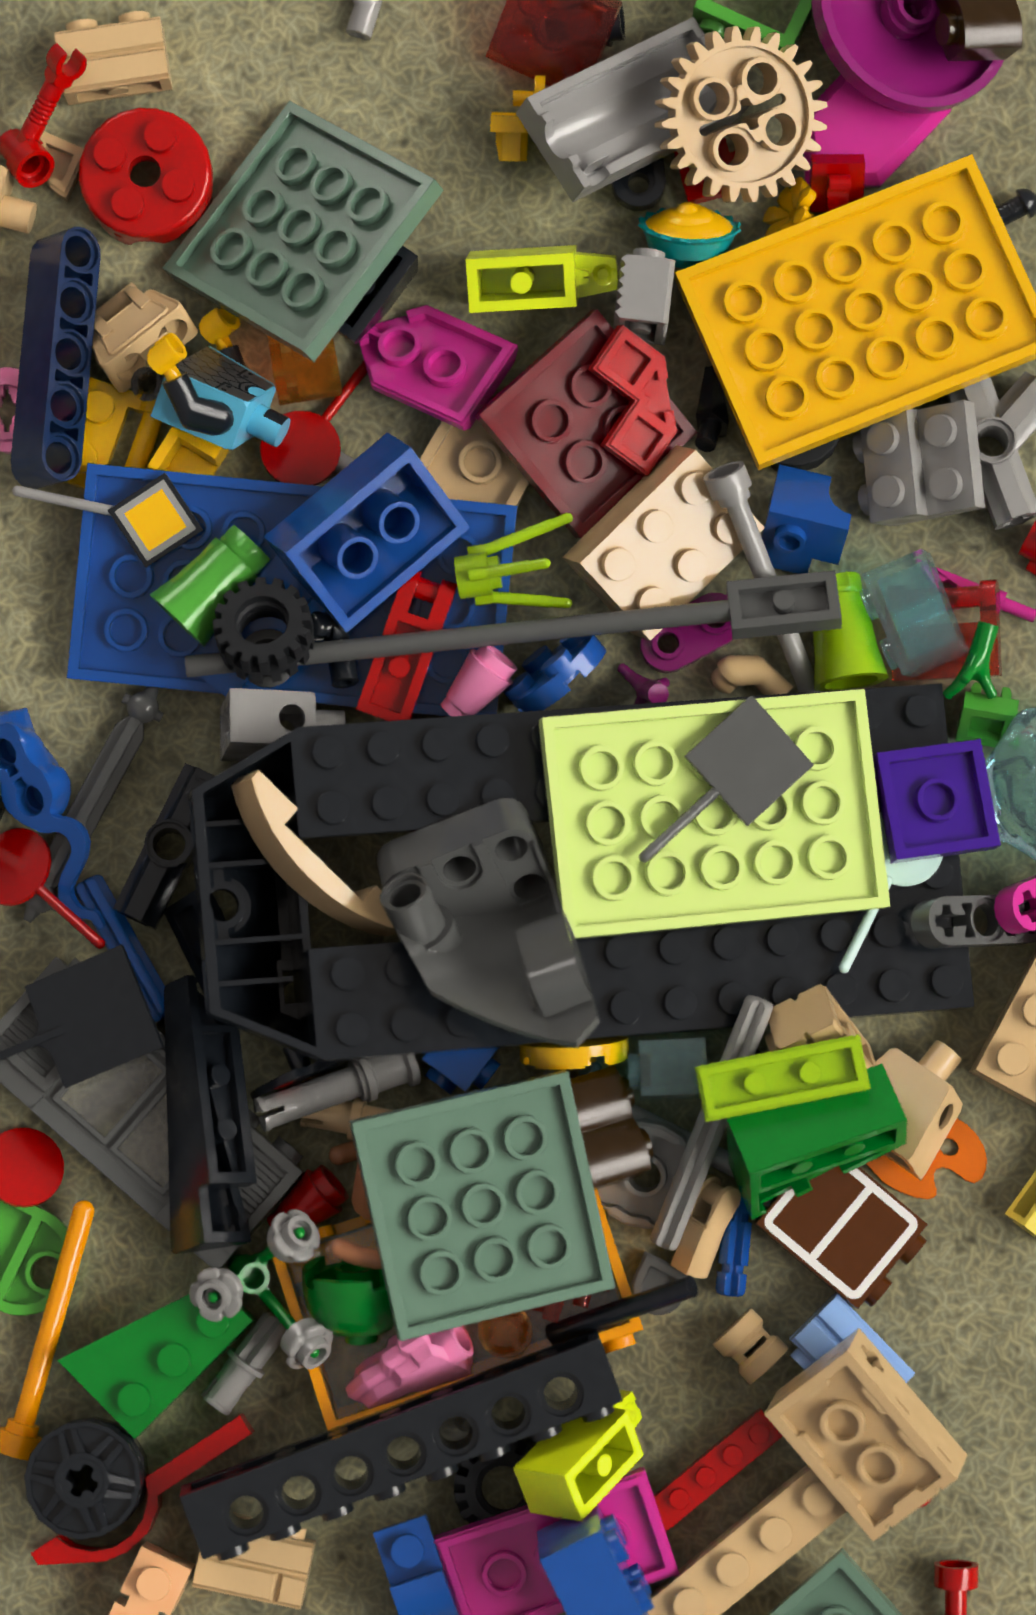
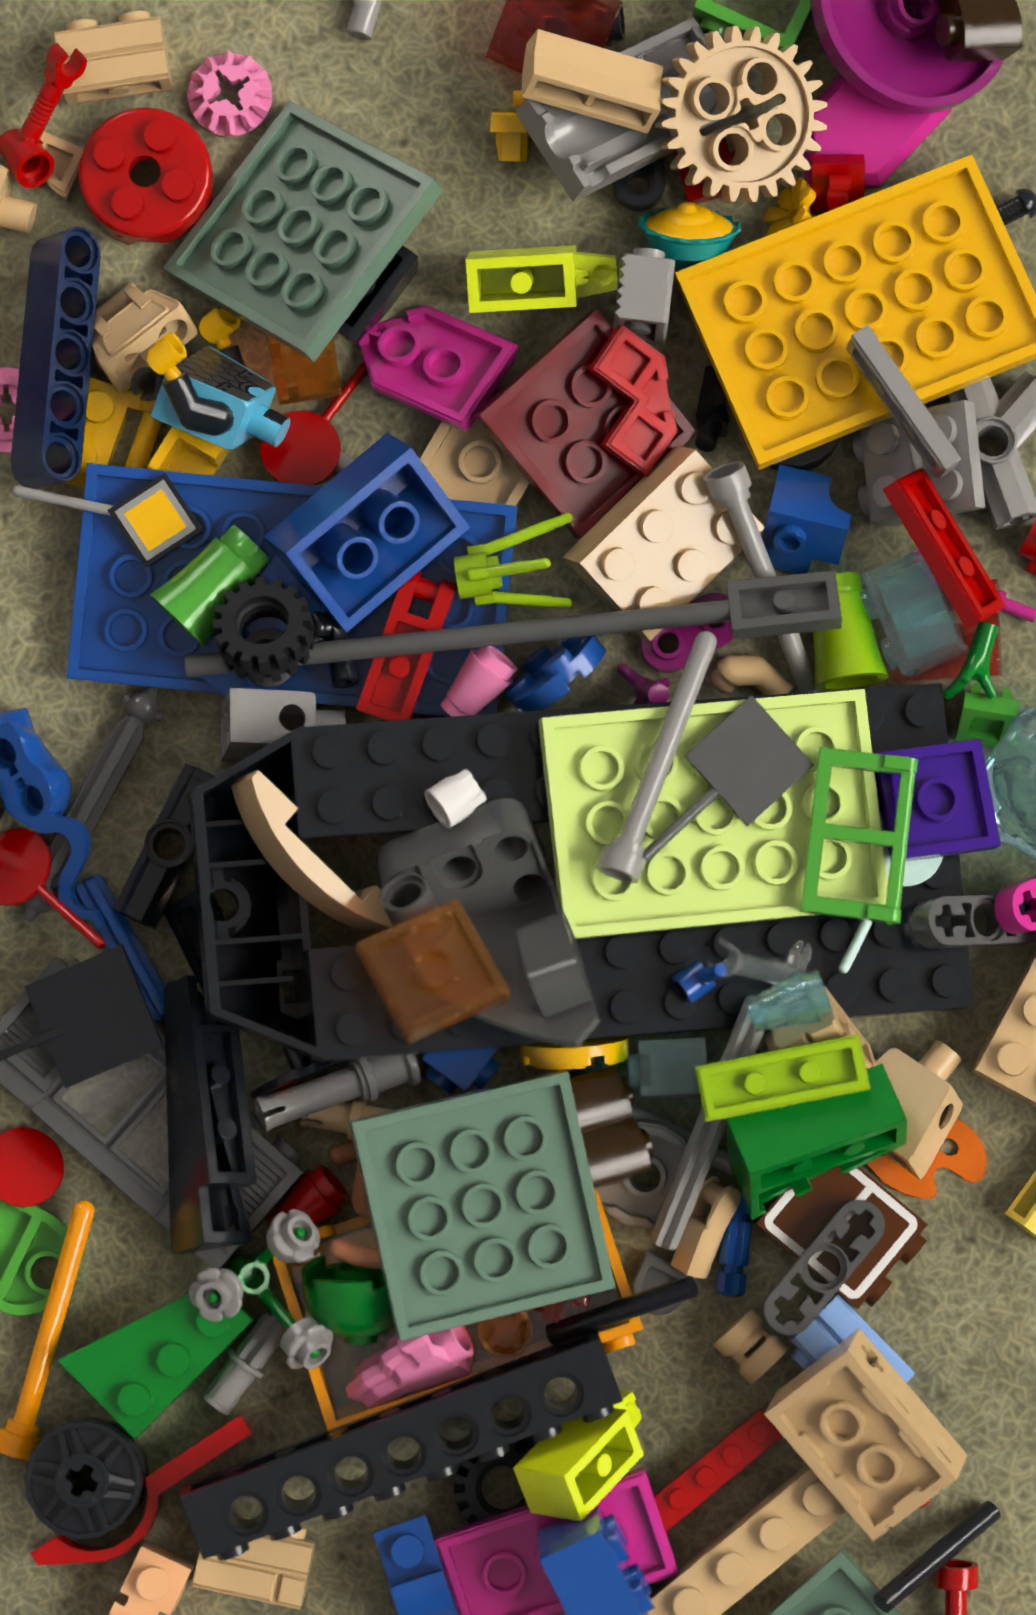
(221, 116): none -> bright pink gear
(433, 971): none -> clear orange tile
(454, 798): none -> white hose
(591, 81): none -> tan piece
(624, 856): none -> light grey piece
(698, 980): none -> blue hand
(764, 969): none -> clear piece
(790, 1002): none -> clear light blue cone
(859, 1243): none -> dark grey beam
(898, 839): none -> bright green window
(902, 402): none -> light grey tile
(936, 1556): none -> black bar
(944, 547): none -> red tile

